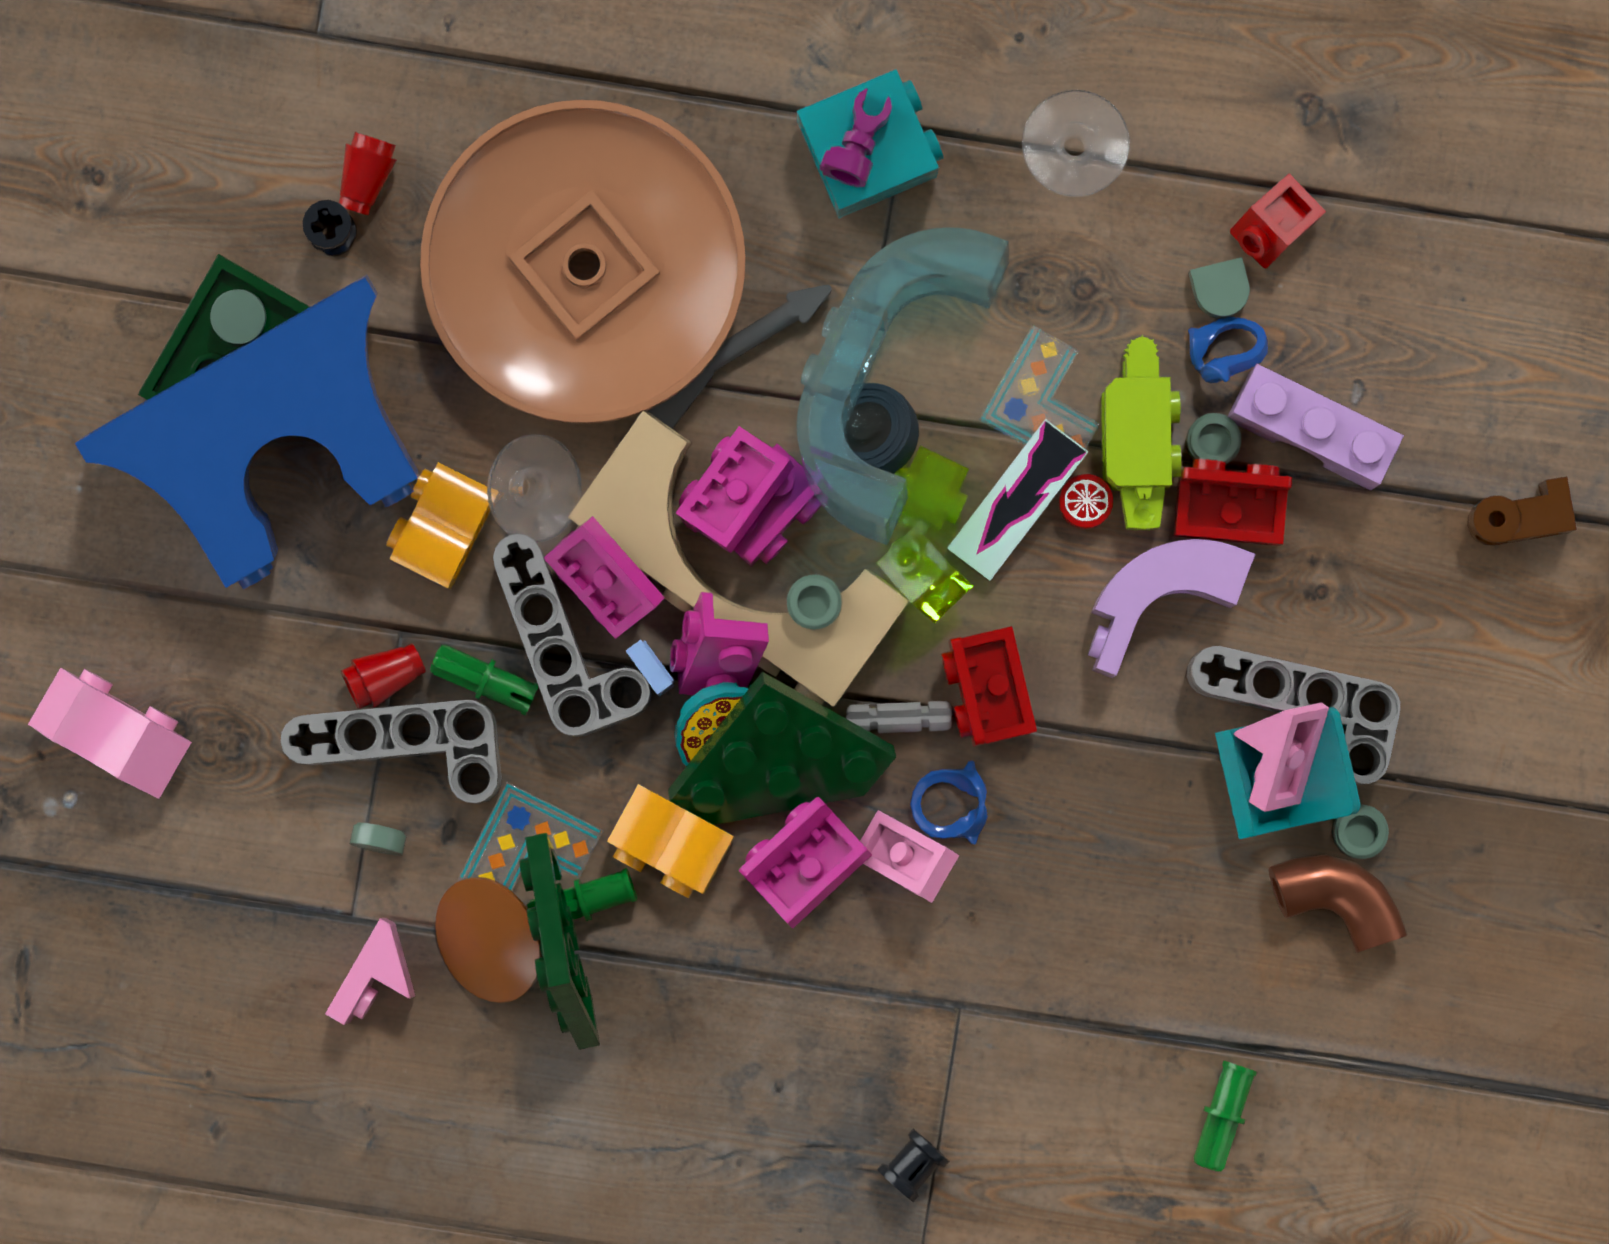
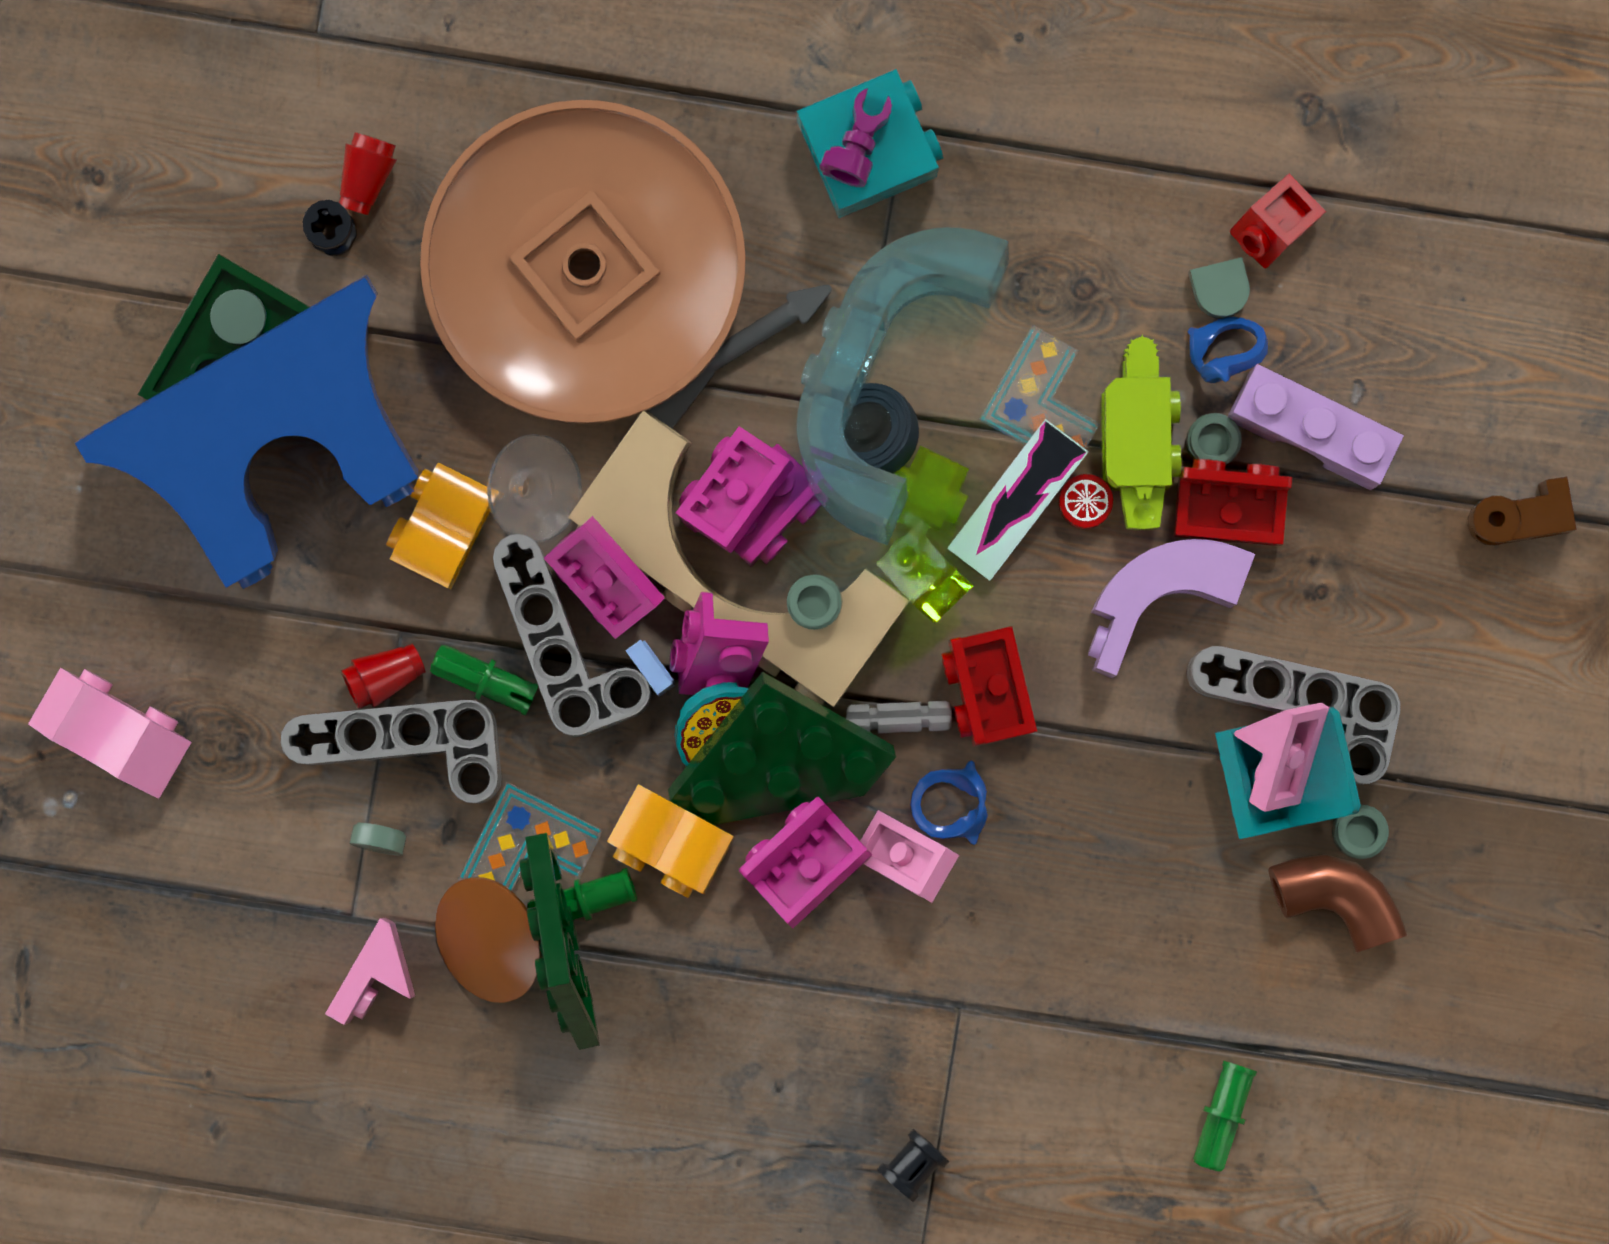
(1083, 117): clear dish -> none

